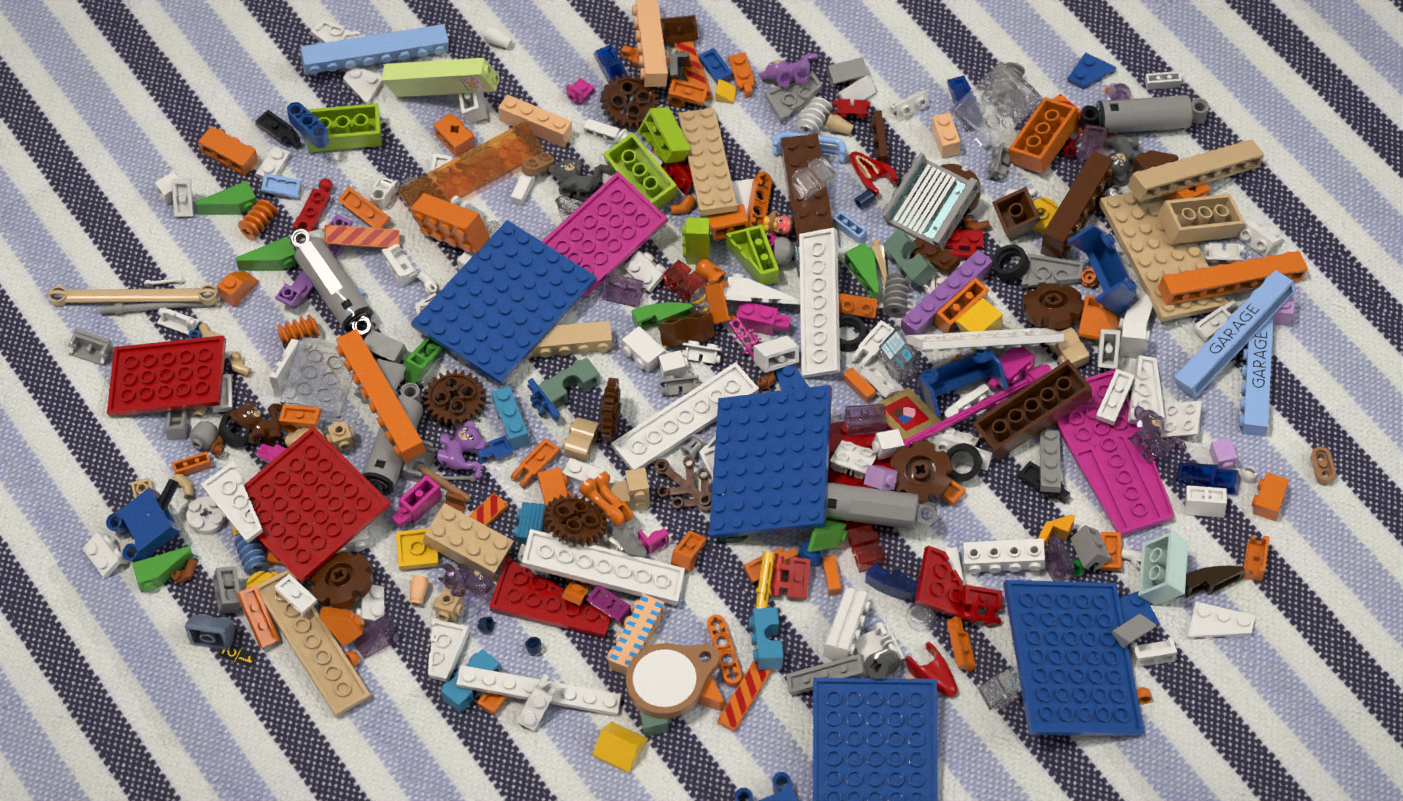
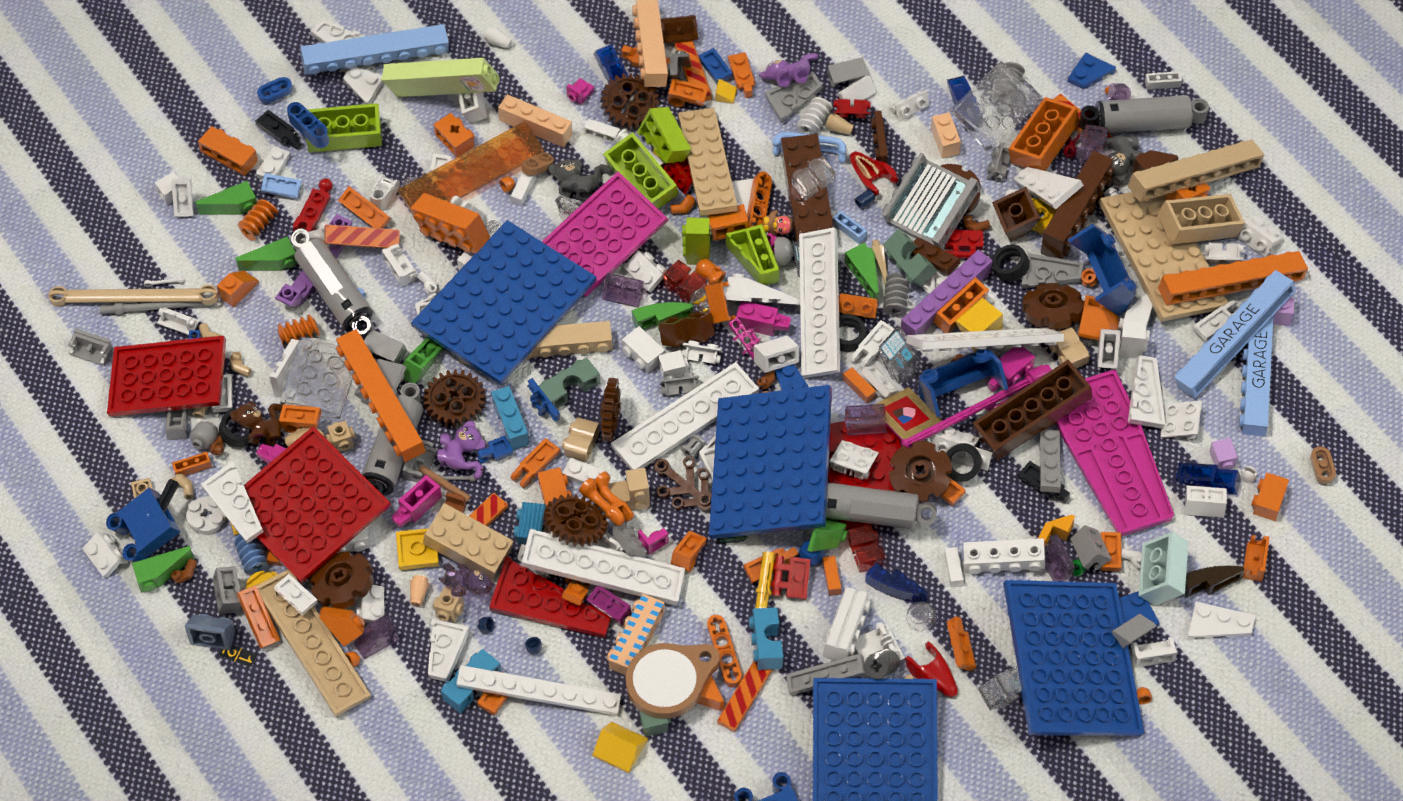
(274, 90): none -> blue plate
(507, 184): none -> orange hinge
(536, 703): white hinge -> none
(880, 477): lavender brick -> none
(887, 443): white brick -> none
(939, 584): red plate -> none
(967, 401): white hinge -> none
(981, 598): red plate -> none
(1047, 186): none -> white wing
(1115, 397): white plate -> none
(1149, 426): clear purple animal -> none

